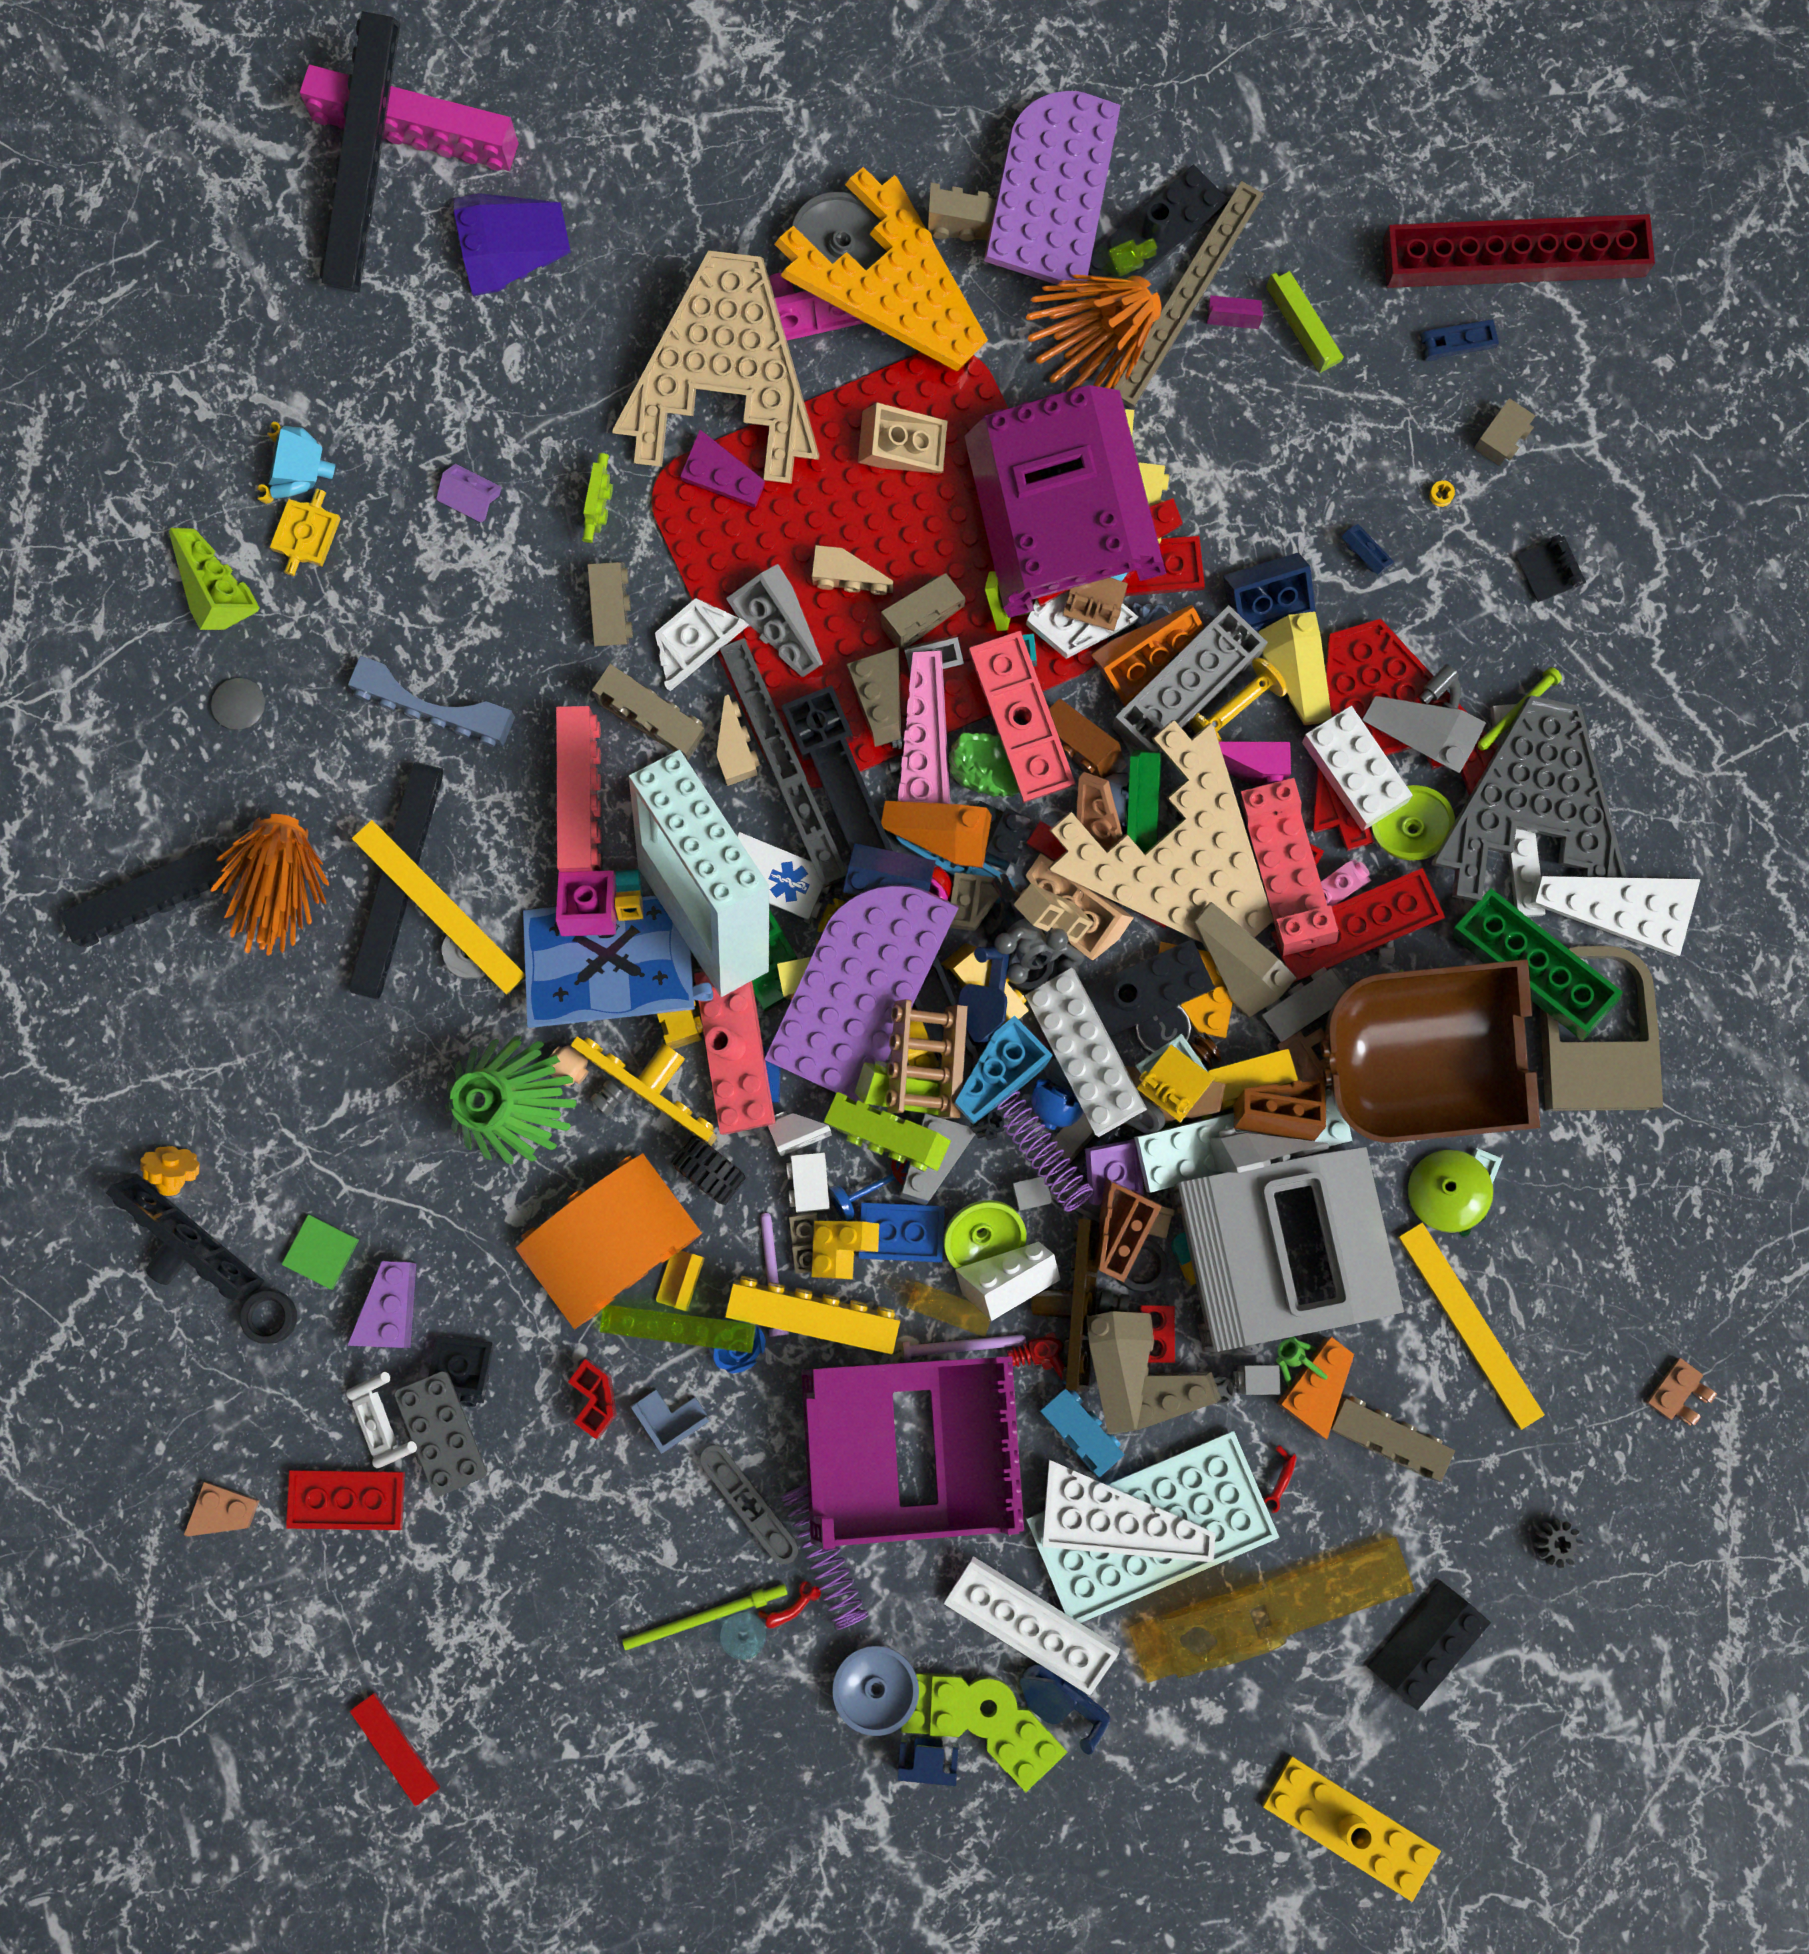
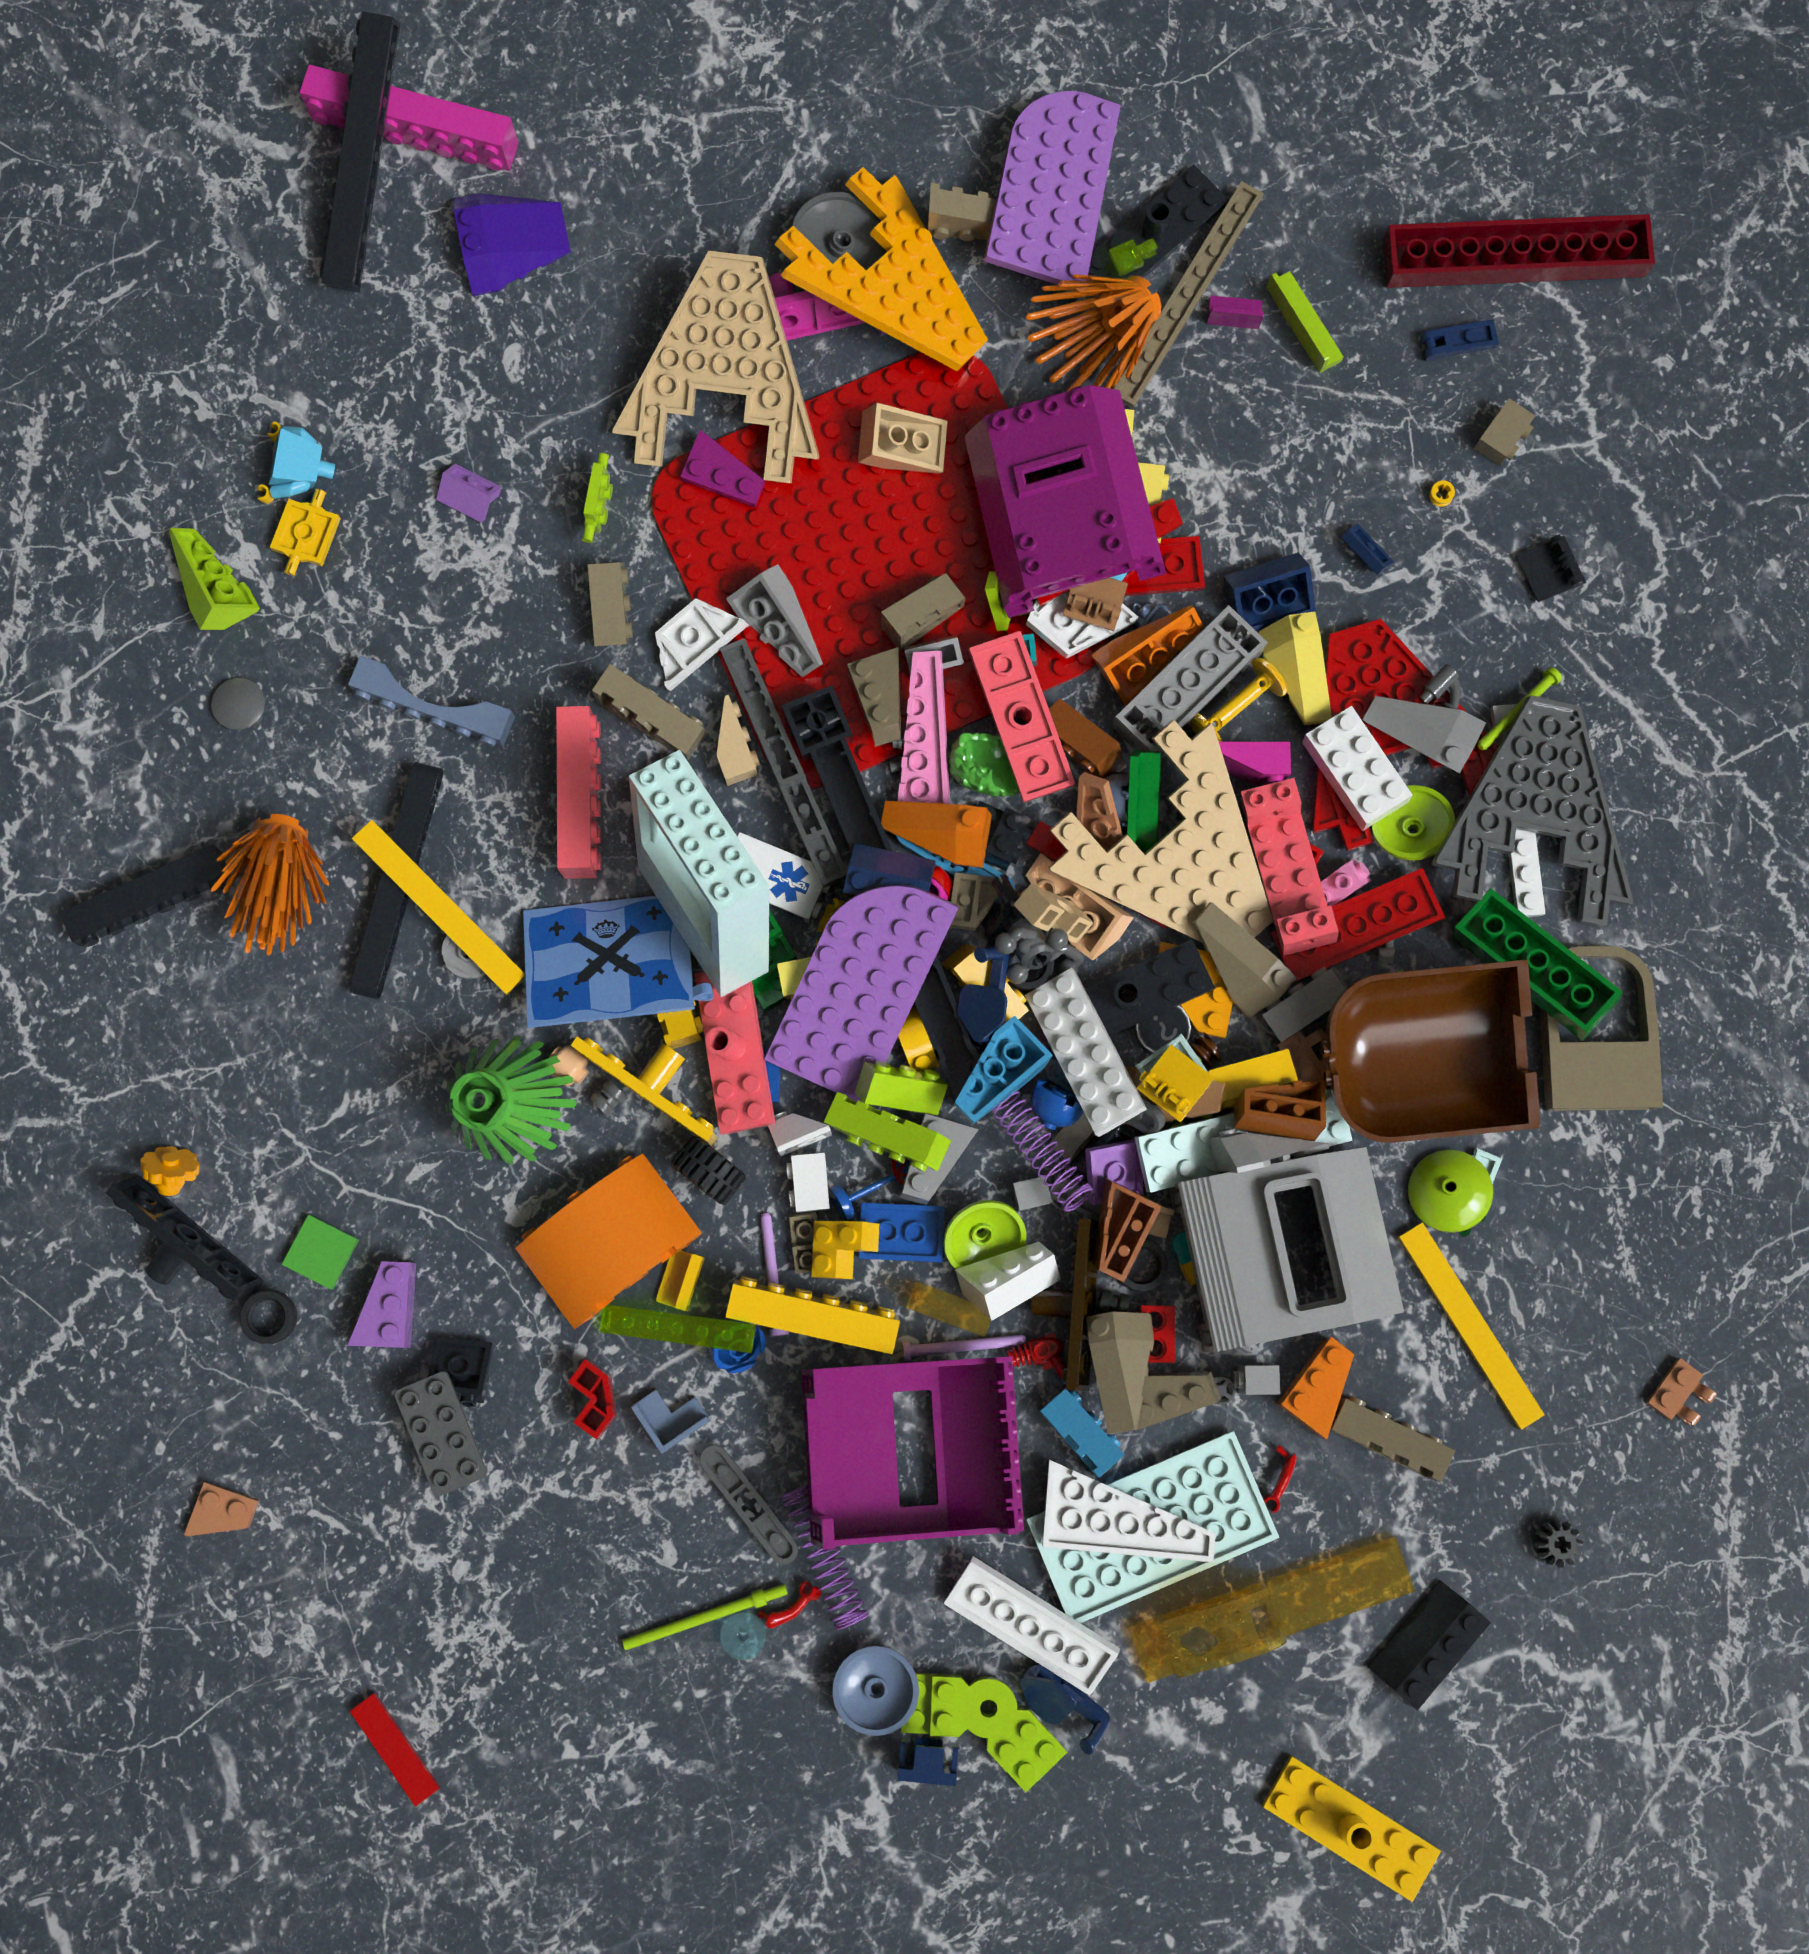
(345, 1500): red plate -> none
(375, 1422): white plate -> none
(586, 903): dark pink brick -> none
(628, 894): leg -> none
(841, 569): tan slope -> none
(952, 1051): medium nougat fence -> none
(989, 1125): black gear -> none
(1292, 1353): bright green plant -> none
(1636, 909): white wing -> none

